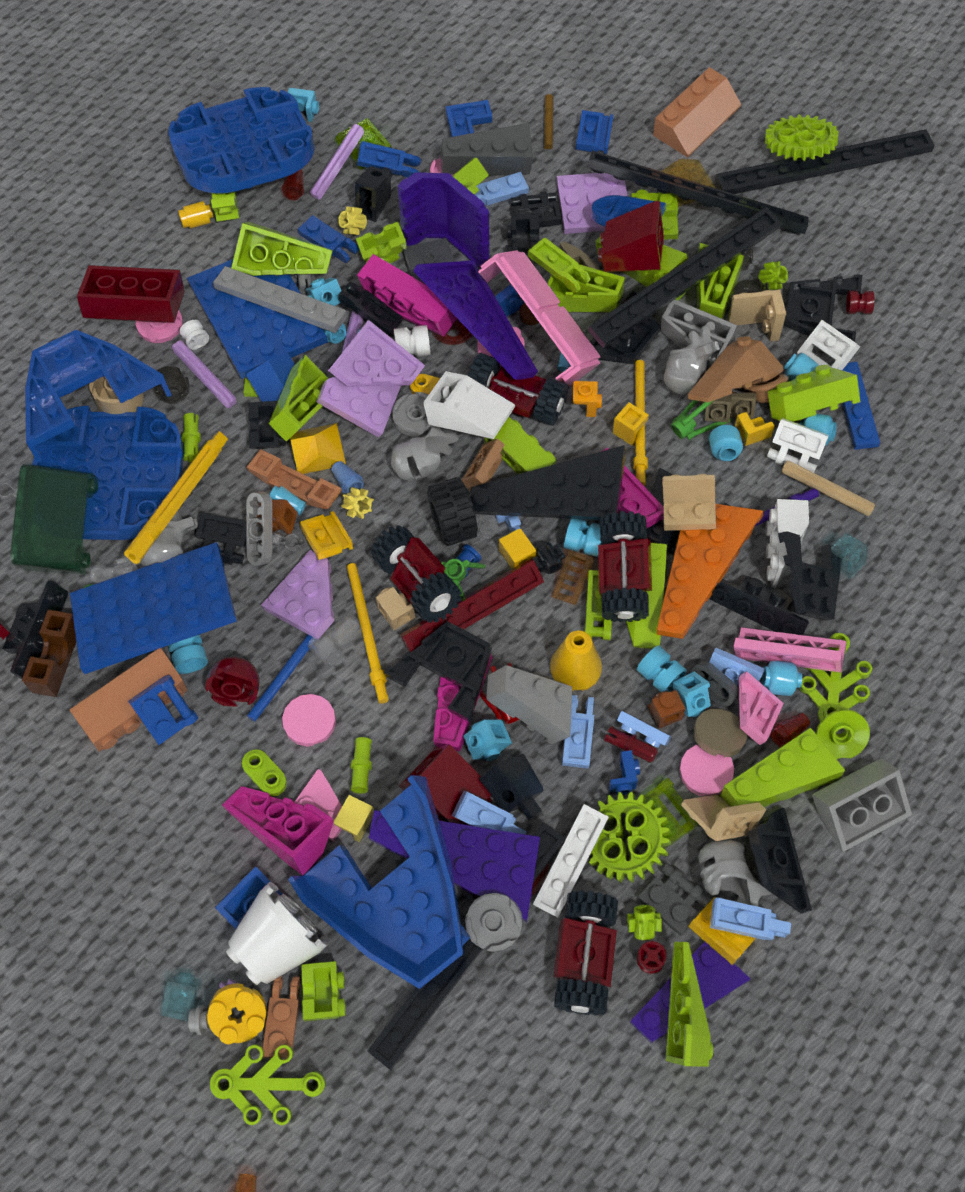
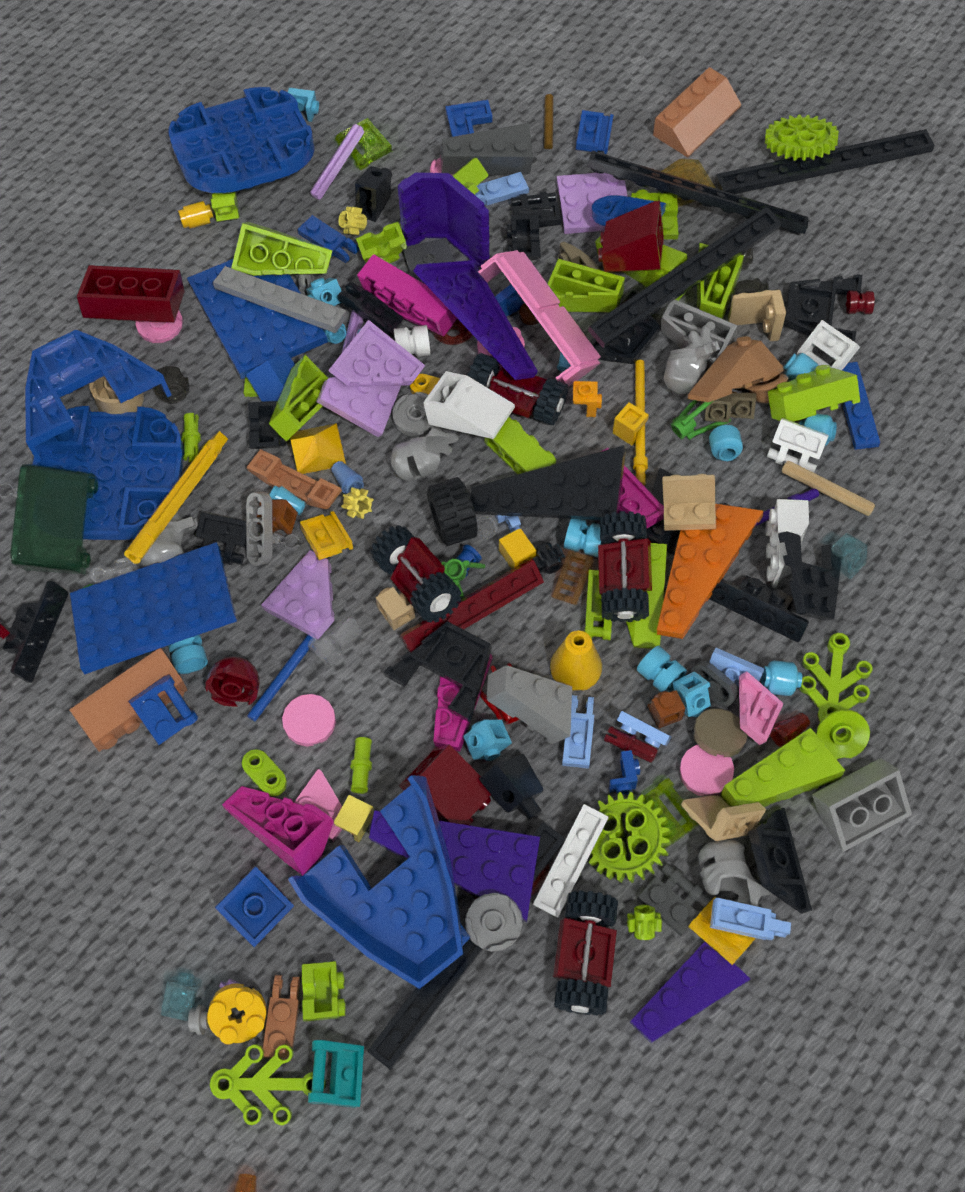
(46, 673): reddish brown arch -> none
(194, 334): white wheel -> none
(204, 374): lavender axle -> none
(274, 937): white cone -> none
(293, 186): clear red cone -> none
(345, 1074): none -> teal plate
(377, 675): yellow bar -> none
(387, 157): blue hinge -> none
(484, 464): medium nougat bracket -> none
(484, 814): light blue hinge -> none
(558, 264): lime hinge -> none
(655, 953): dark red wheel -> none
(687, 1023): lime wedge -> none
(753, 430): yellow panel -> none
(774, 275): lime gear -> none
(801, 656): bright pink fence -> none

